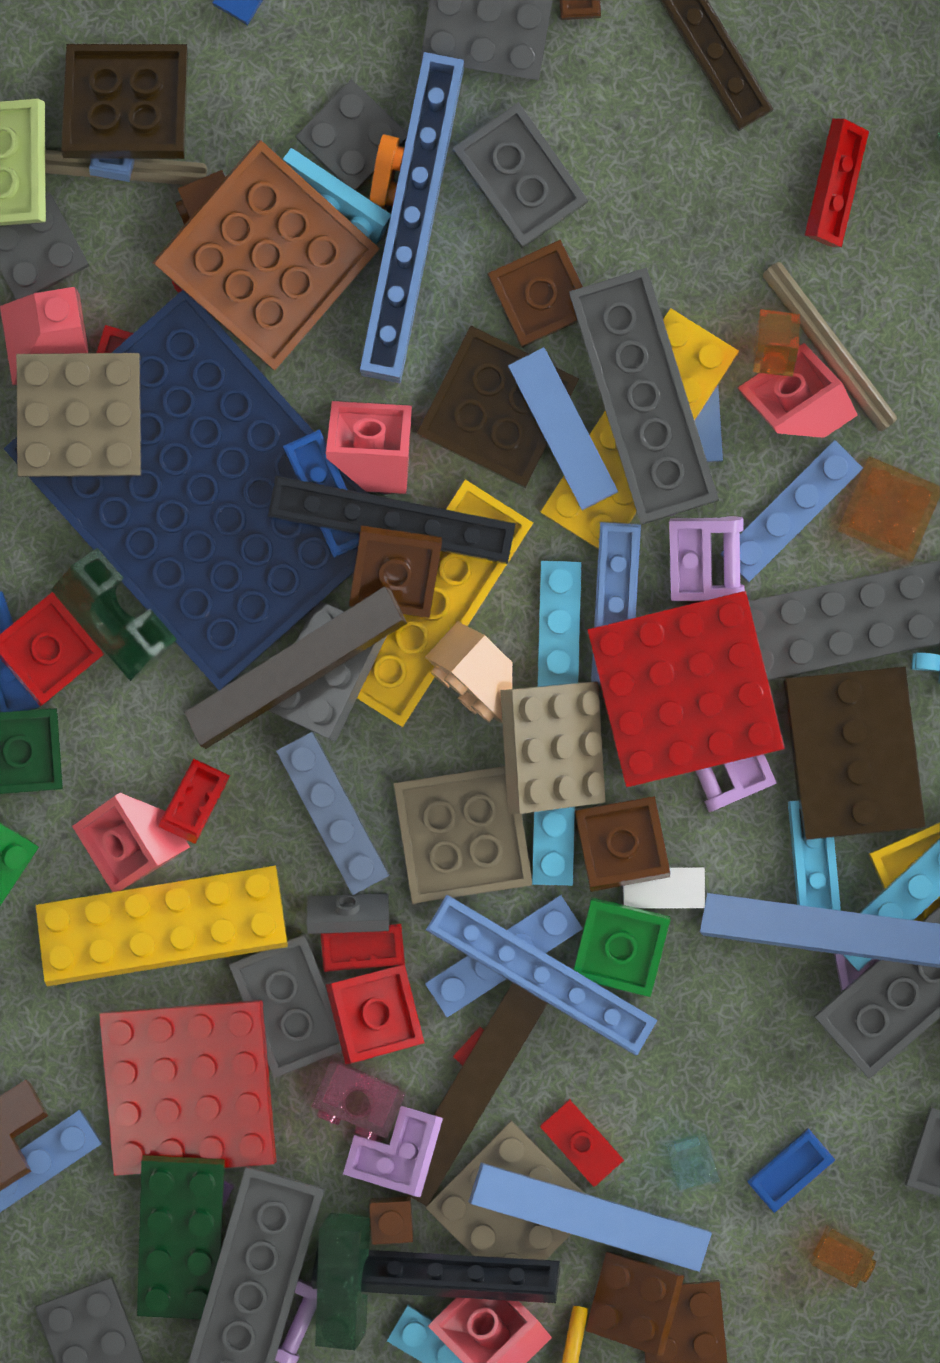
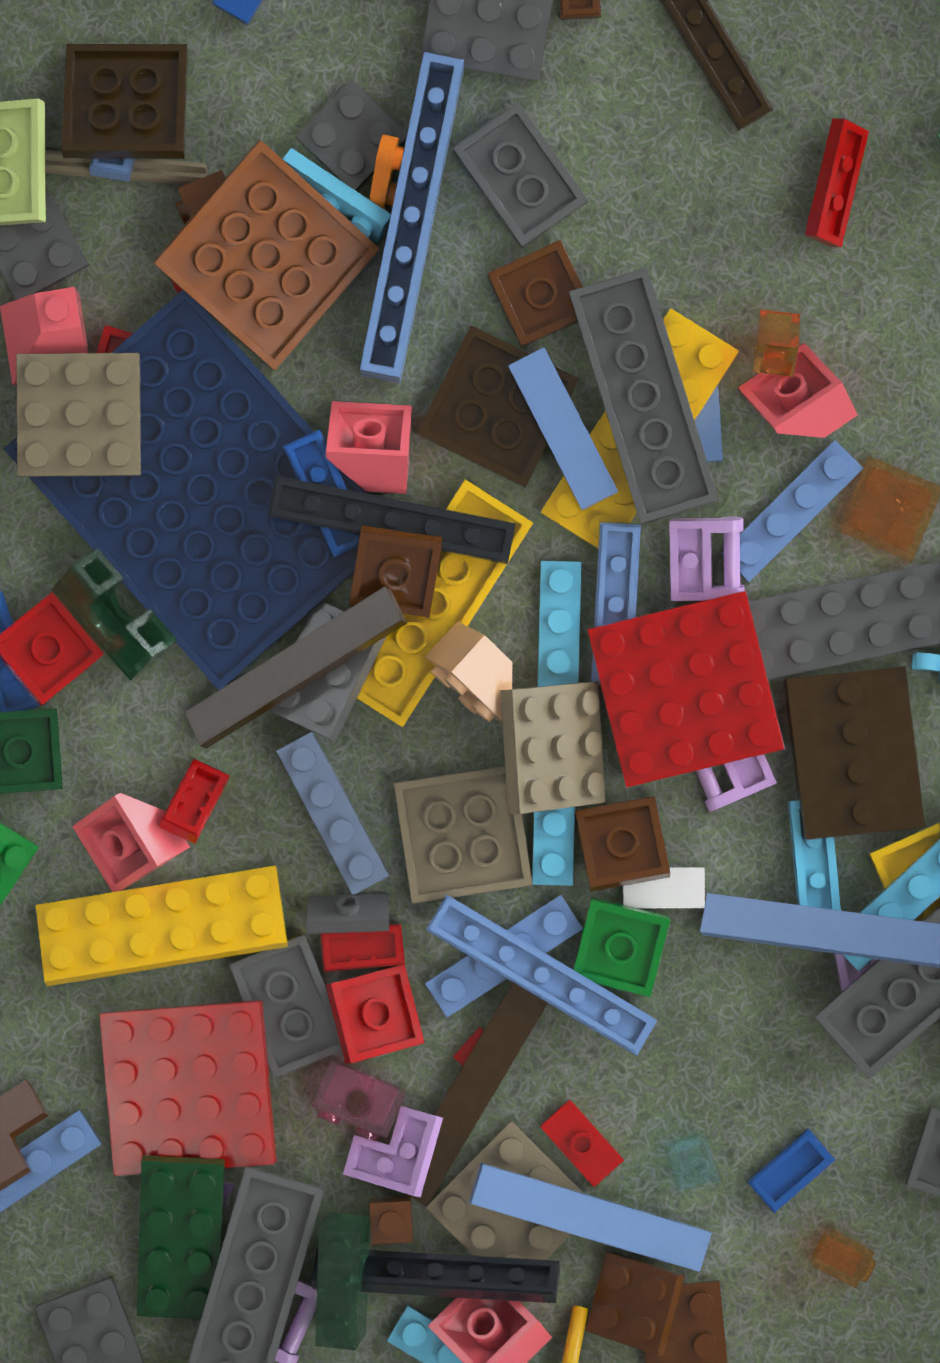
(830, 347): dark tan axle -> none

